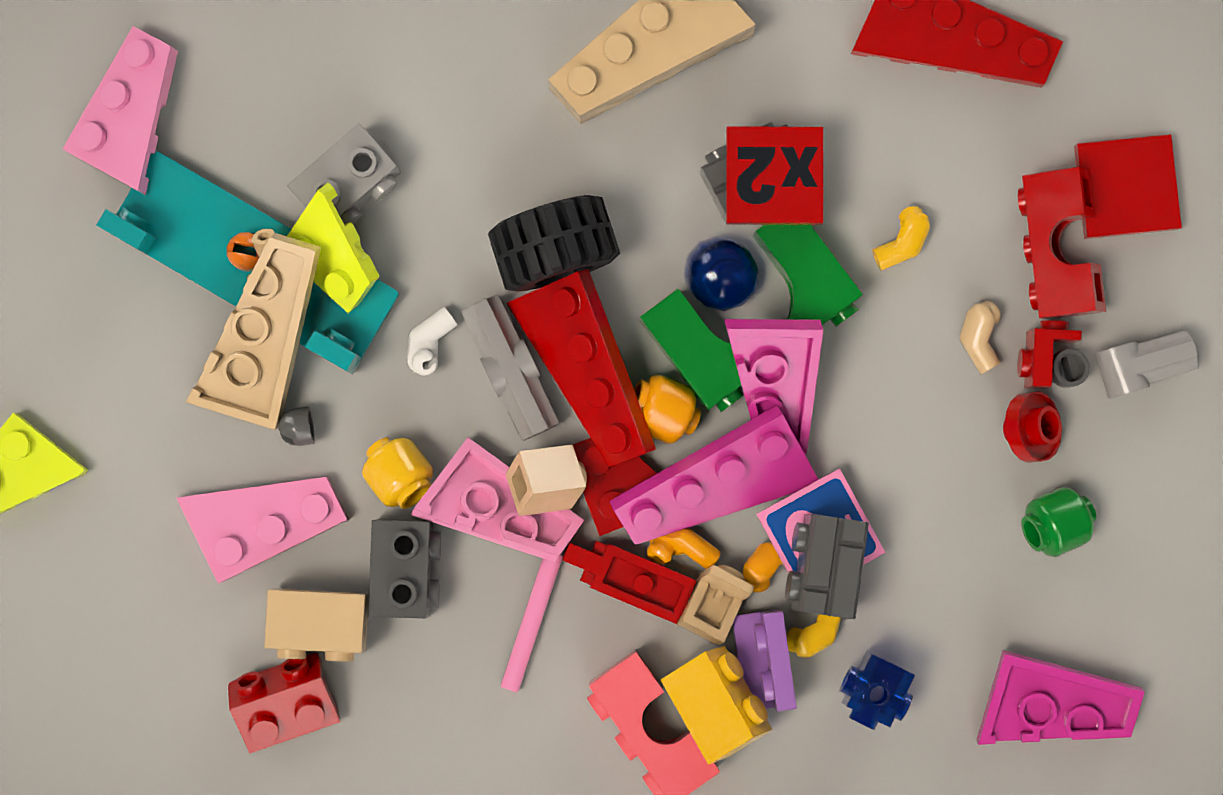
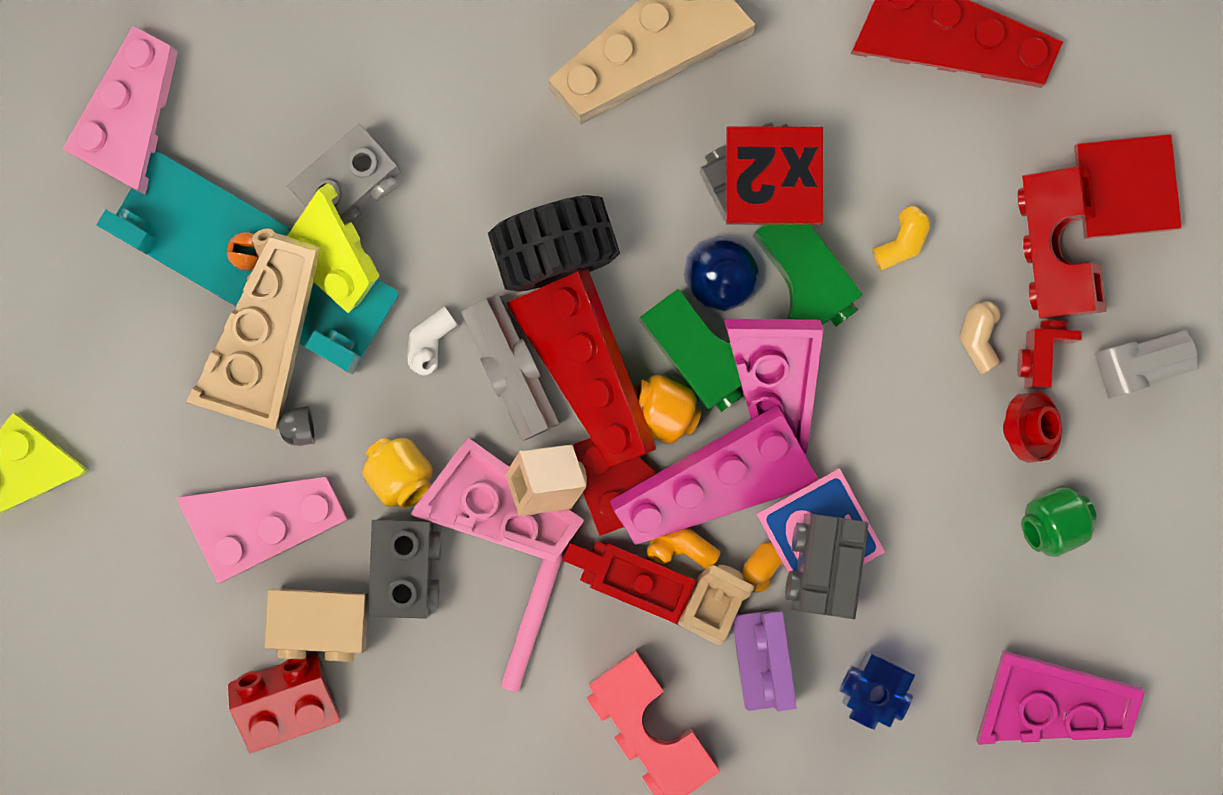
(717, 704): yellow brick -> none
(813, 638): yellow arm -> none
(1074, 366): dark grey hinge -> none

